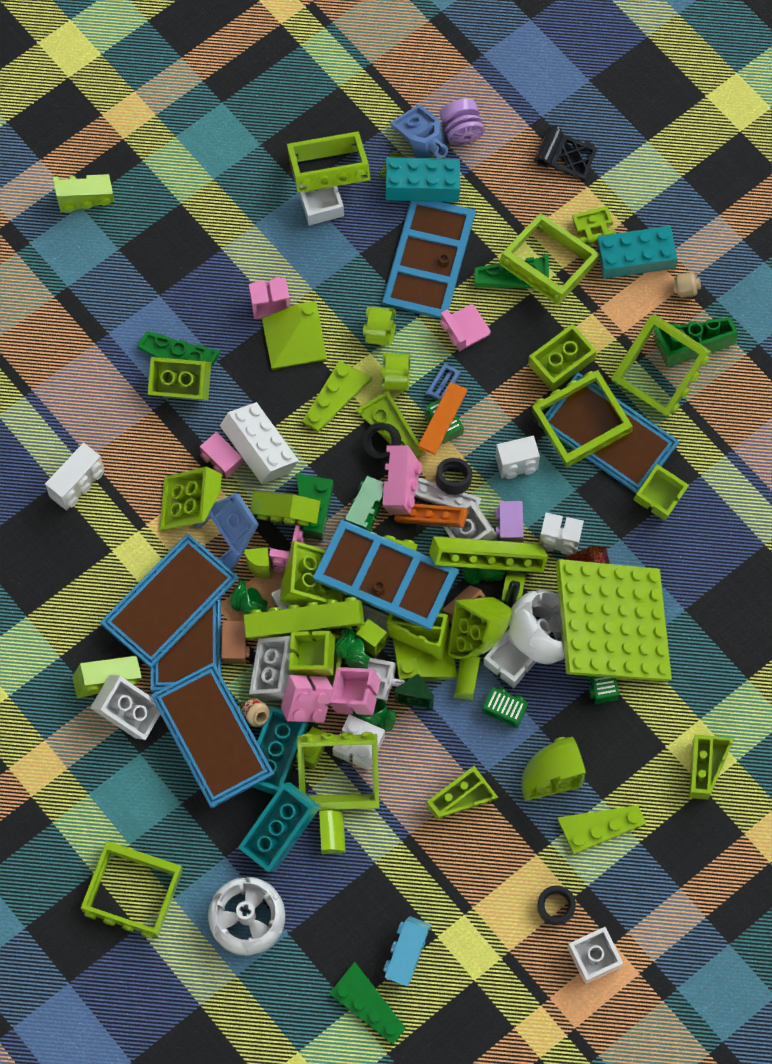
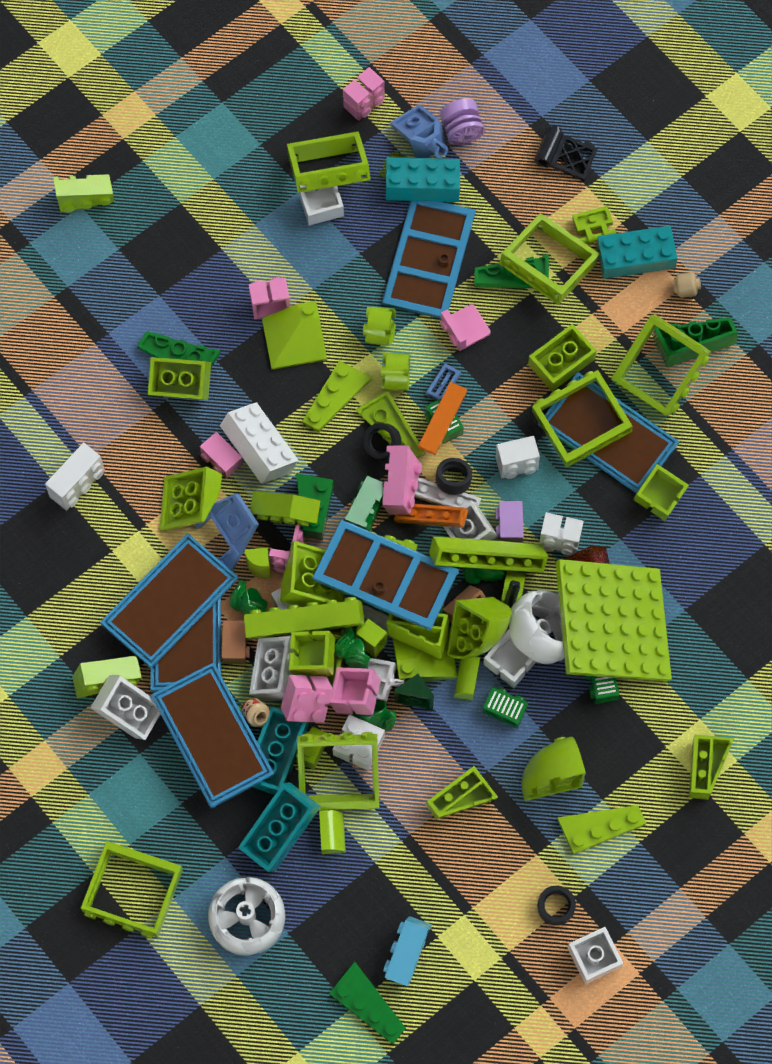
(361, 100): none -> bright pink piece

